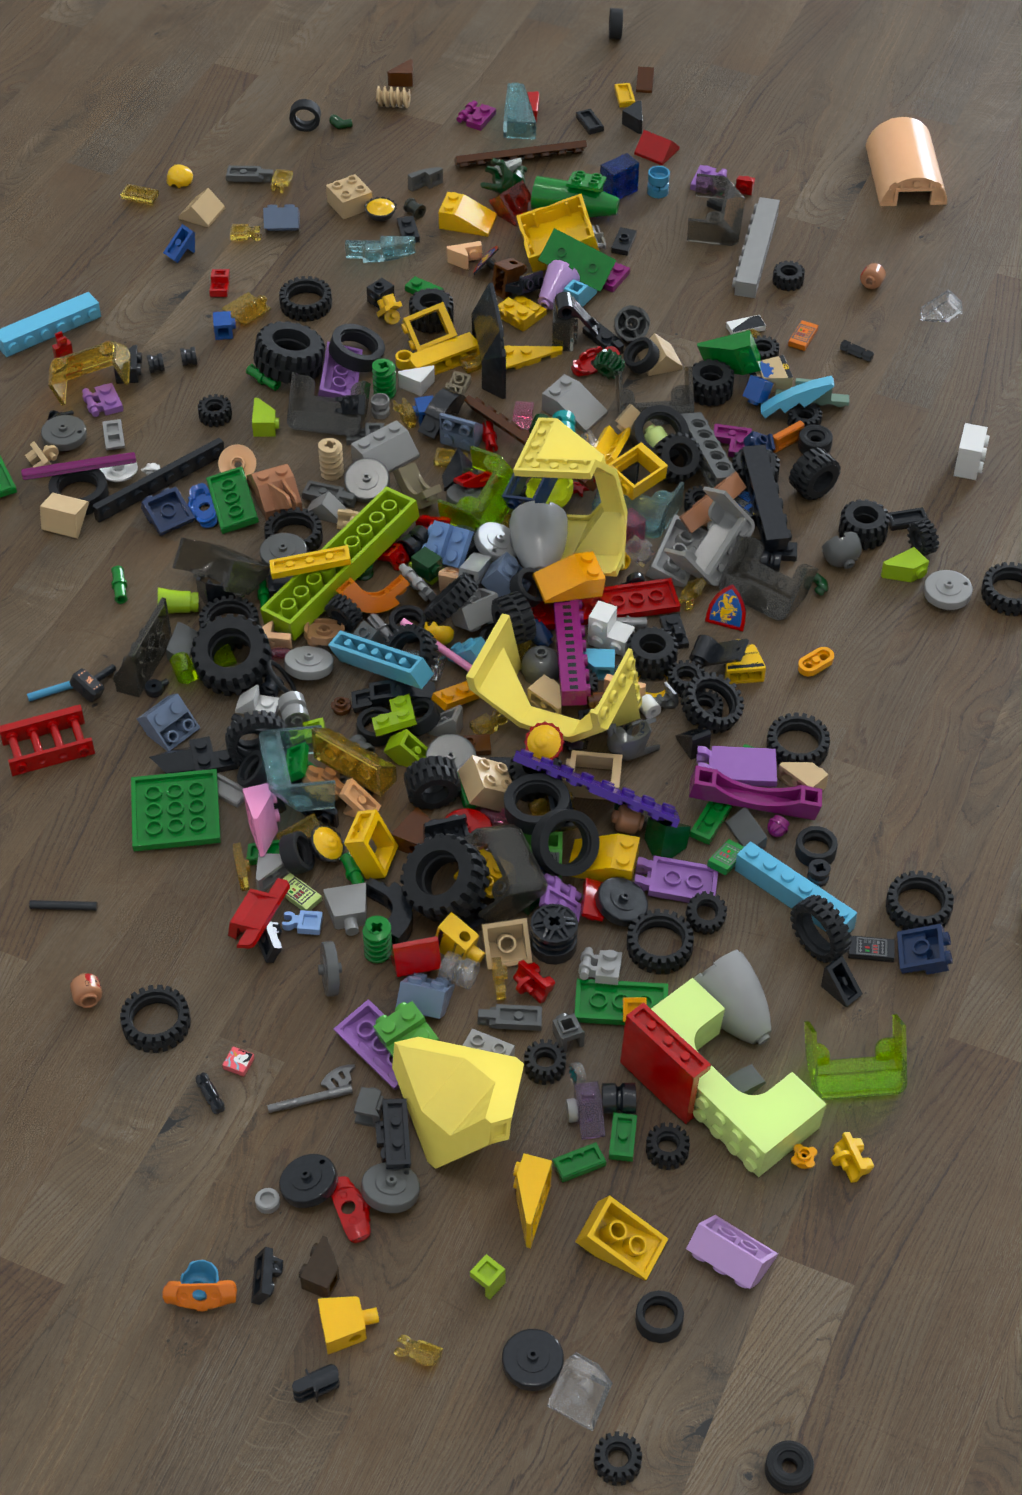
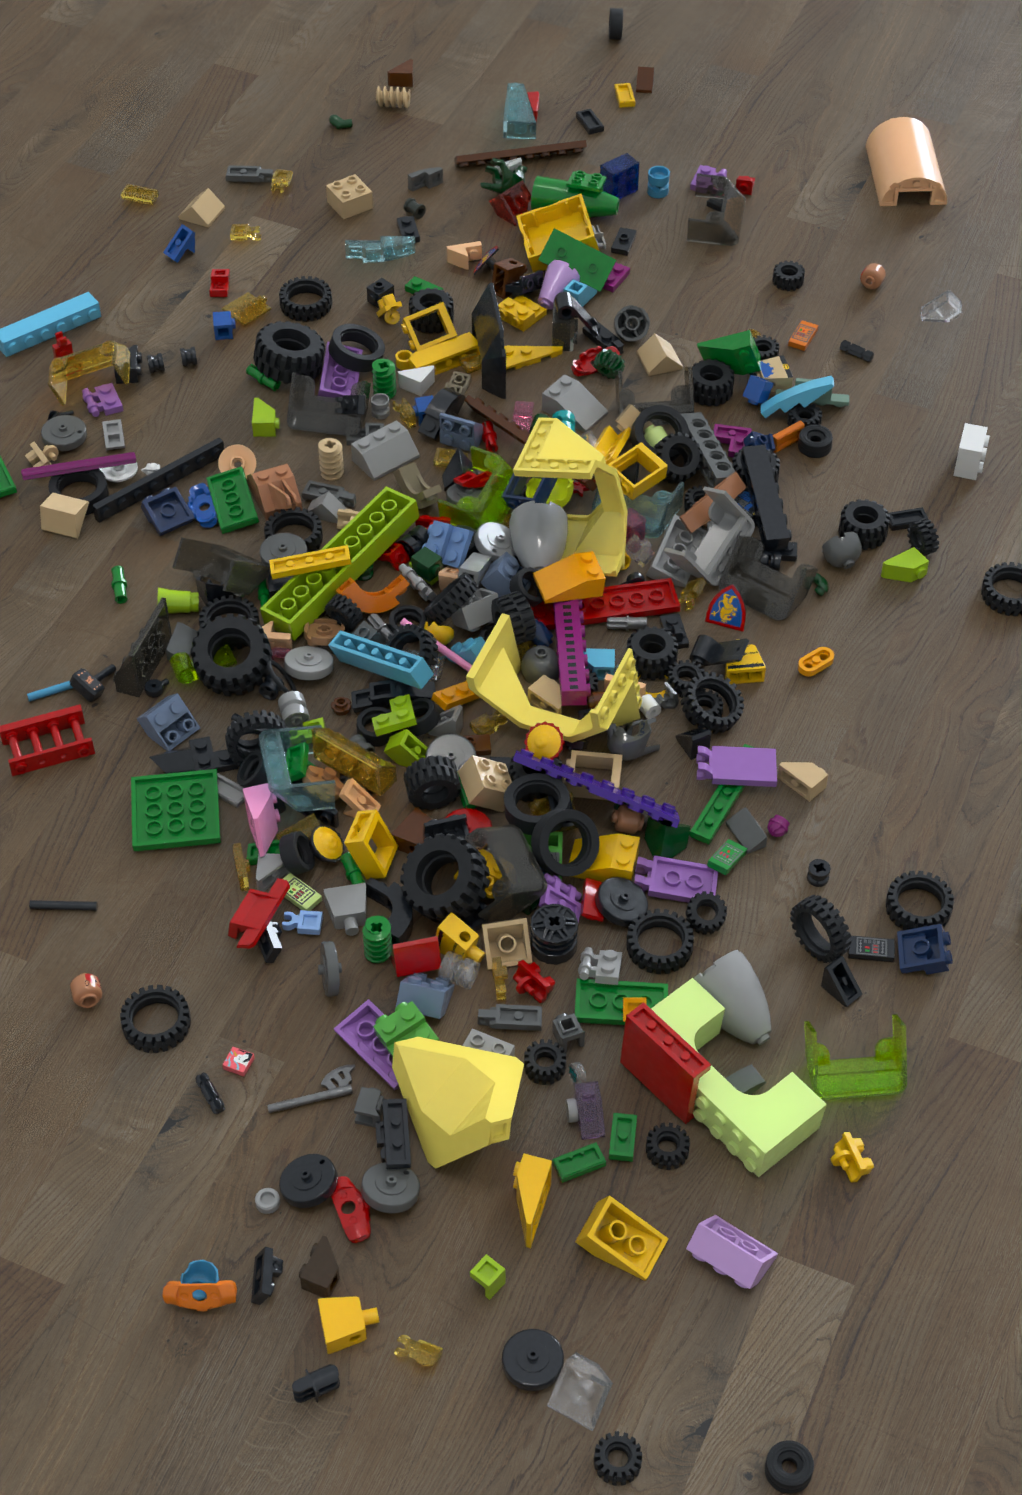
(179, 175): yellow hair -> none
(211, 417): black tyre -> none
(252, 700): white slope -> none
(281, 218): sand blue slope -> none
(305, 104): black tyre -> none
(366, 479): wheel -> none
(380, 208): yellow piece -> none
(465, 215): yellow slope -> none
(479, 117): magenta plate -> none
(495, 818): clear pink arm -> none
(605, 631): white brick -> none
(618, 1098): black wheel -> none
(633, 117): black slope -> none
(635, 348): black tyre -> none
(655, 148): red slope -> none
(656, 1334): black tyre -> none
(740, 325): tile -> none
(755, 247): light grey brick -> none
(785, 882): medium azure brick -> none
(792, 801): magenta arch -> none
(803, 724): black tyre -> none
(804, 1162): light orange plate -> none
(814, 473): black tyre -> none
(820, 834): black tyre -> none
(947, 589): light grey wheel -> none

